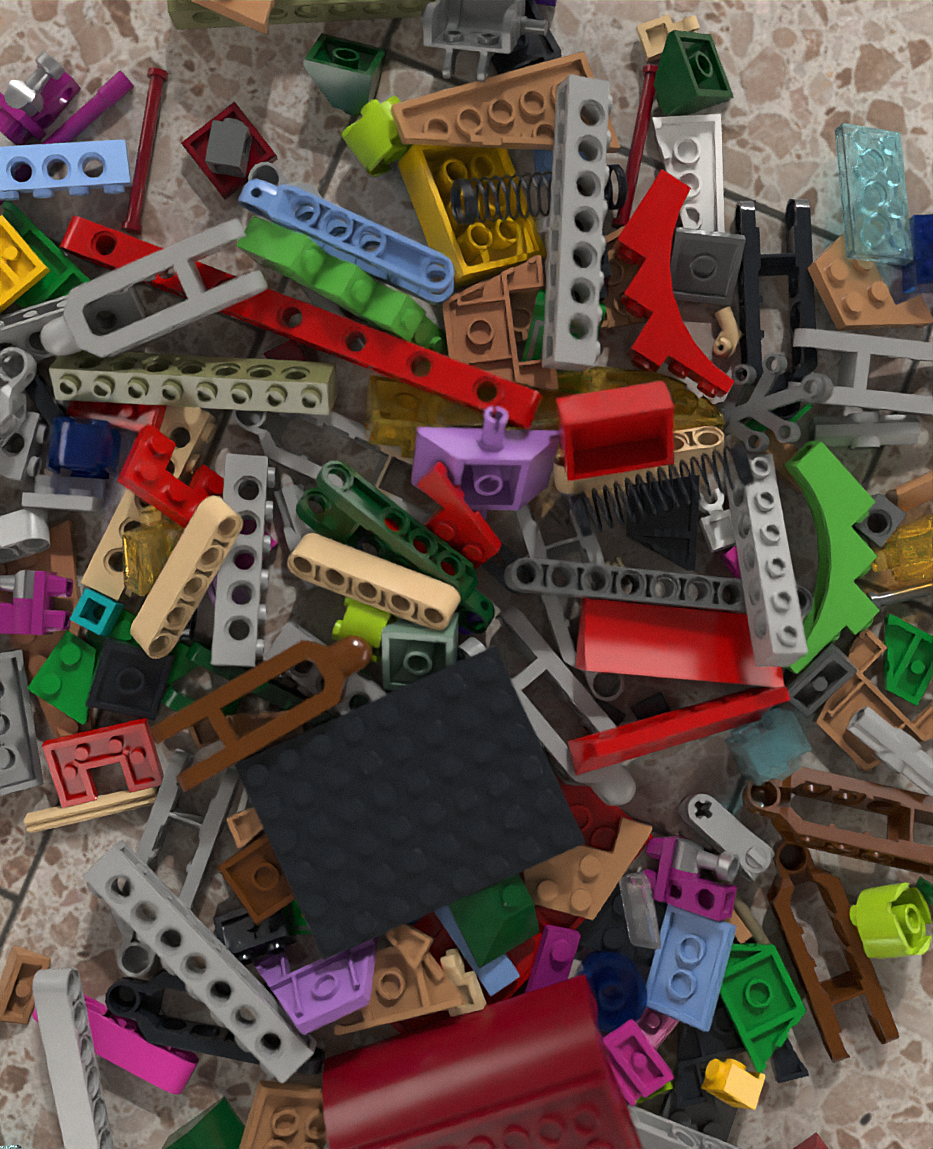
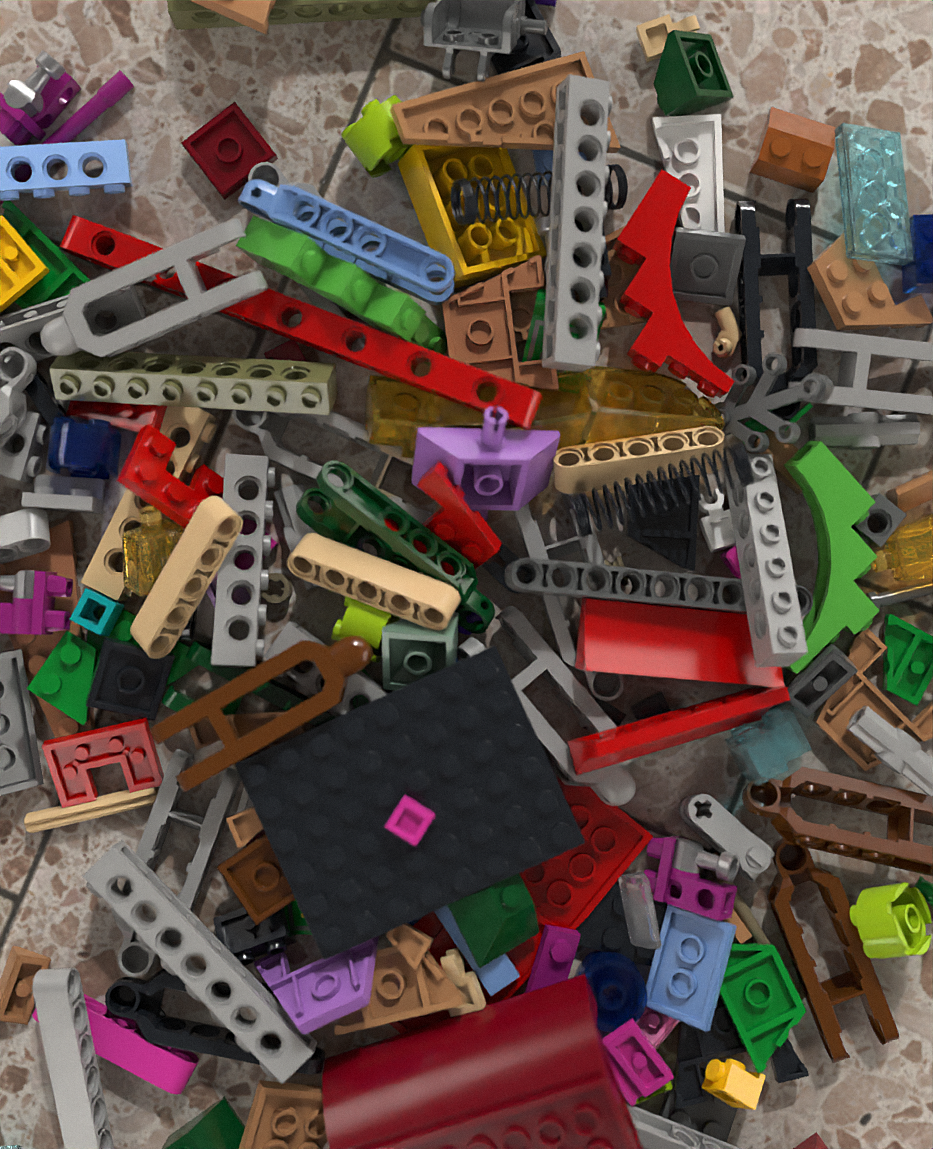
(157, 78): dark red bar -> none
(228, 148): dark grey brick -> none
(275, 598): none -> dark tan bush
(345, 71): dark green slope -> none
(409, 820): none -> dark pink tile
(585, 875): medium nougat wing -> none
(616, 430): red piece -> none
(638, 142): dark red bar -> none
(794, 150): none -> dark orange slope

